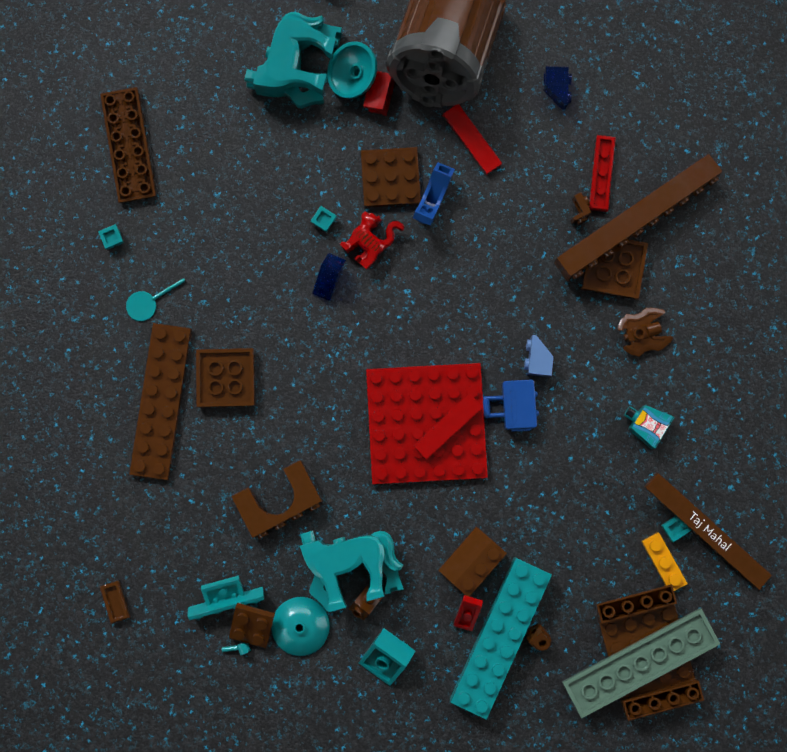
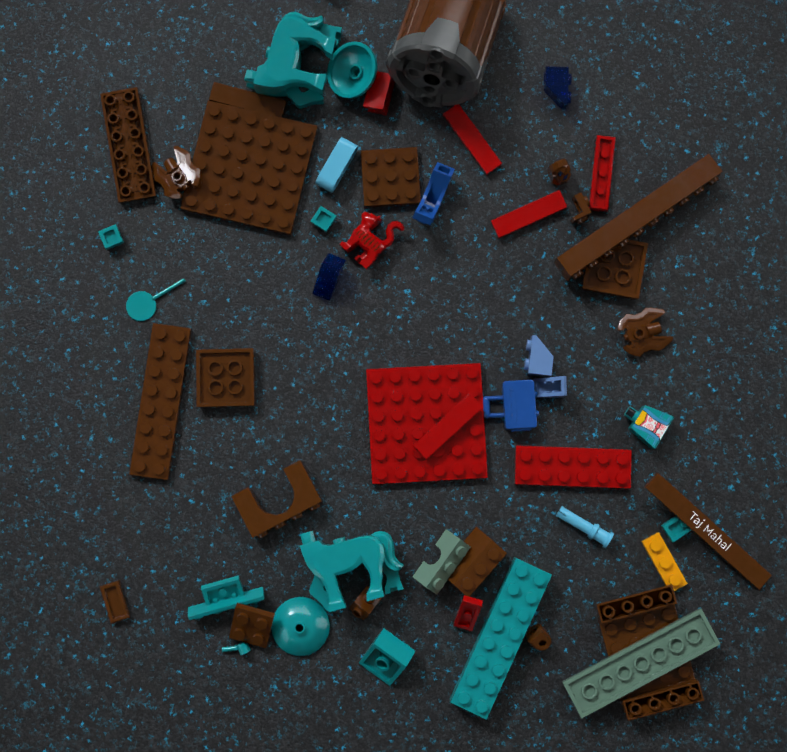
(178, 174): none -> reddish brown piece
(247, 99): none -> reddish brown tile
(250, 167): none -> reddish brown plate
(336, 164): none -> medium azure beam
(437, 574): none -> sand green arch
(528, 214): none -> red tile
(551, 387): none -> medium blue slope
(559, 172): none -> reddish brown rock
(573, 466): none -> red plate
(593, 531): none -> medium azure pin

